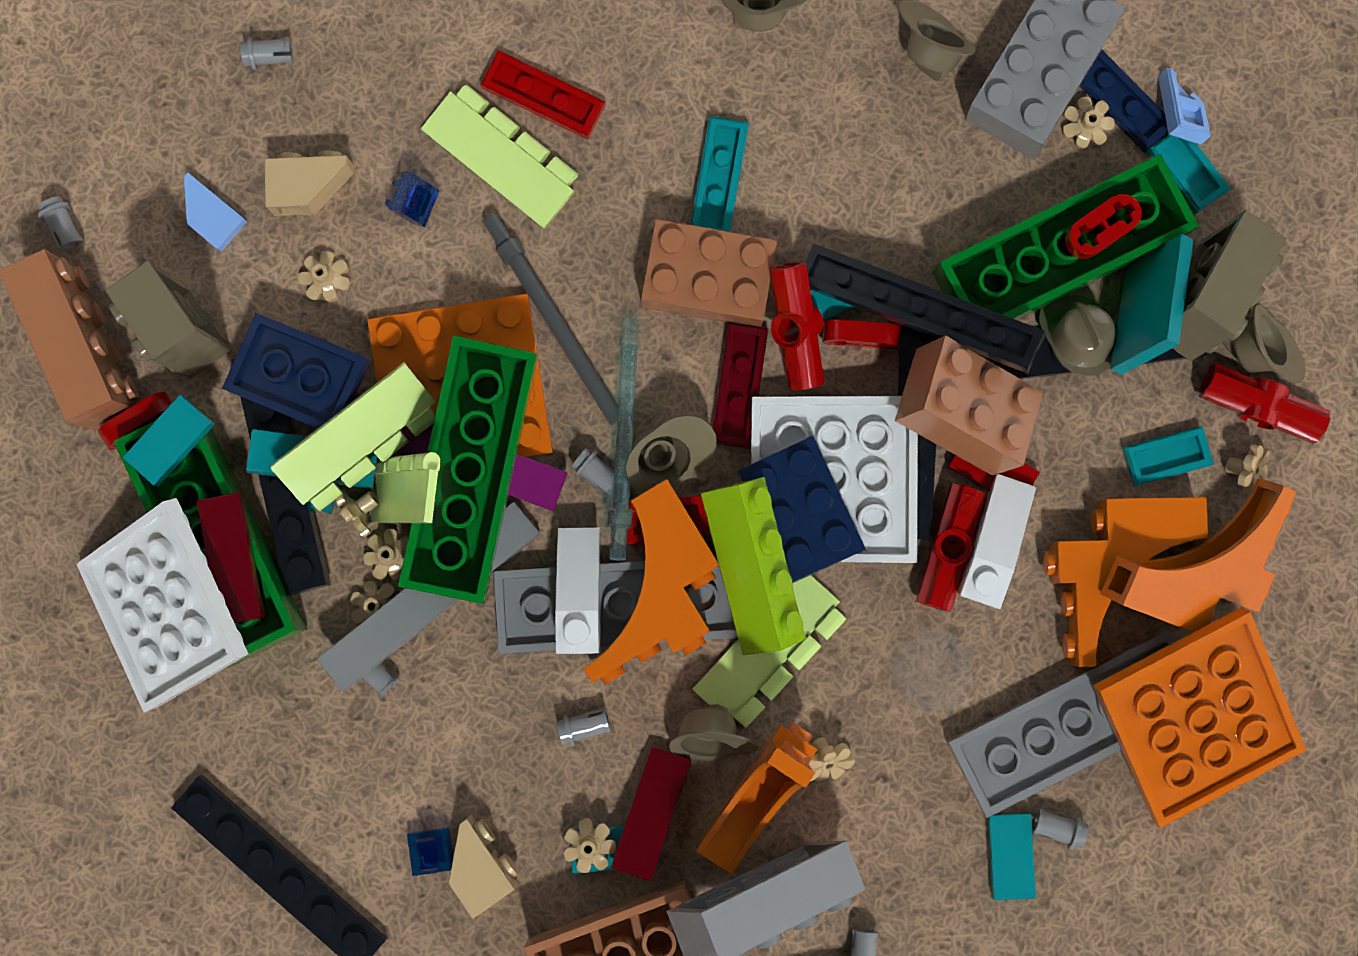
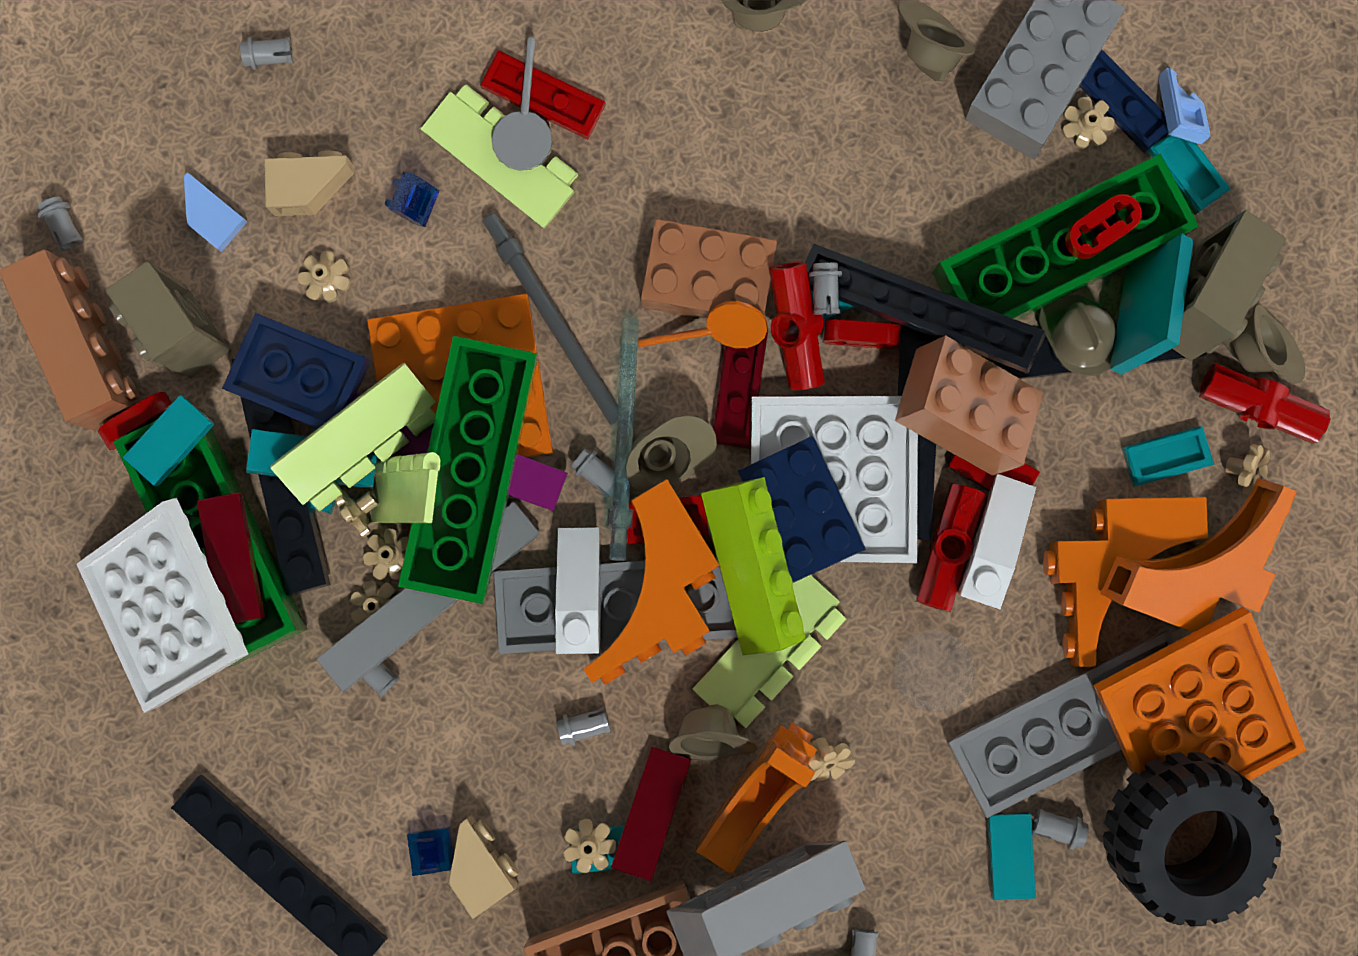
(522, 137): none -> light grey piece
(719, 173): teal tile -> none
(729, 323): none -> orange piece
(825, 288): none -> light grey pin
(1230, 866): none -> black tyre

